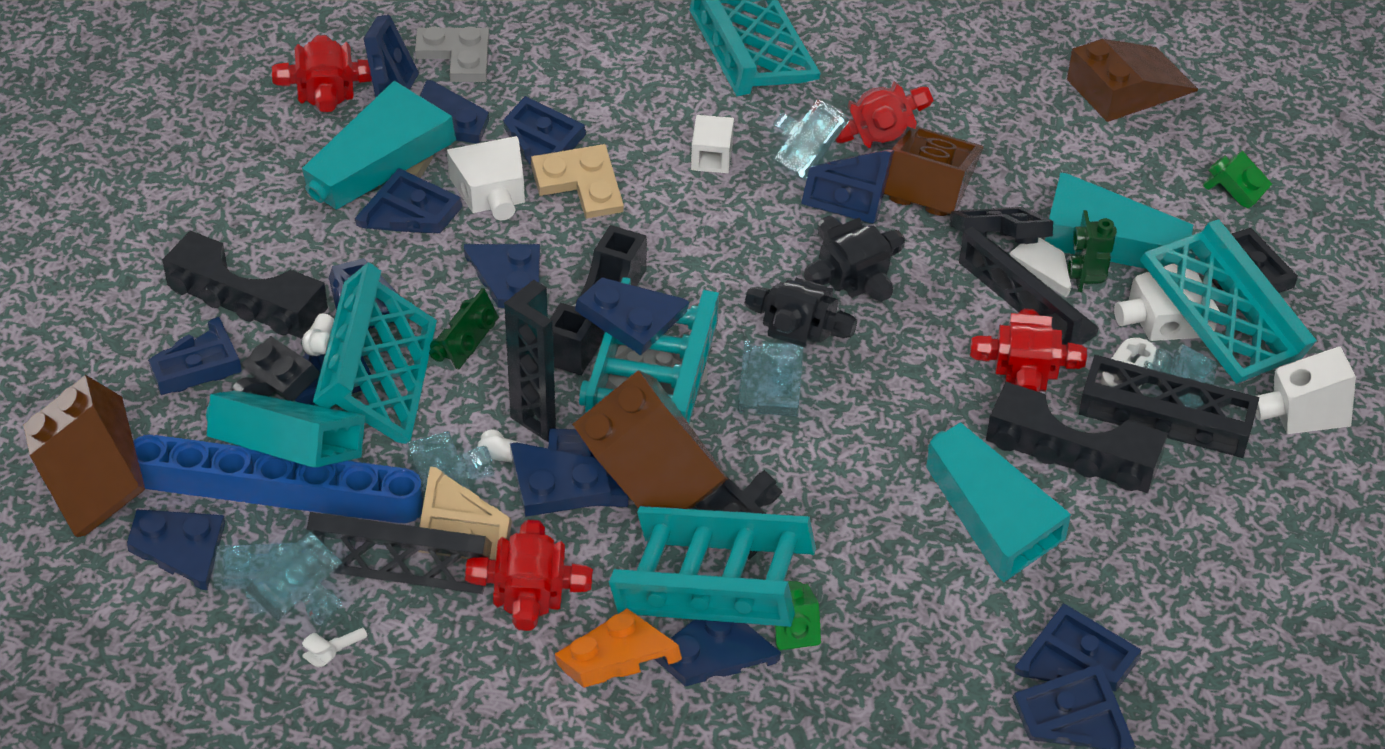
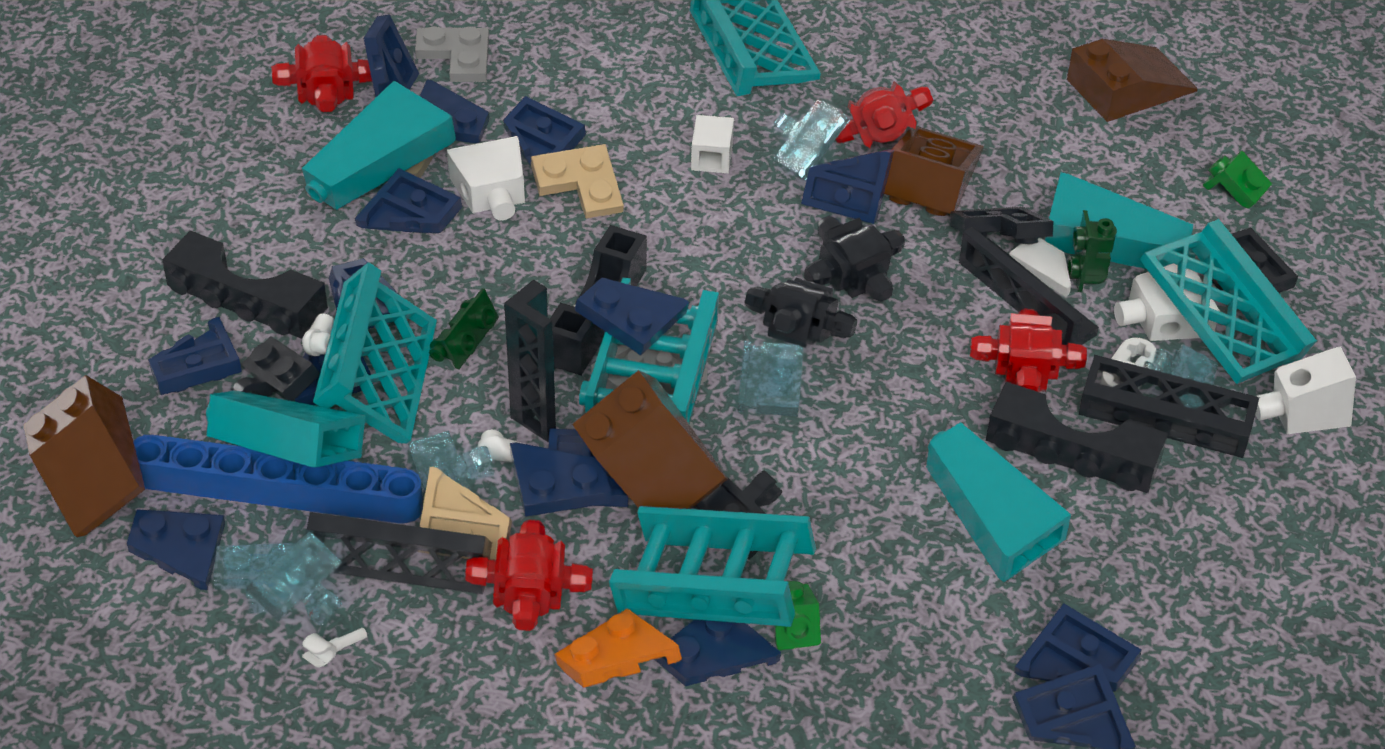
(504, 267): dark blue wing -> none

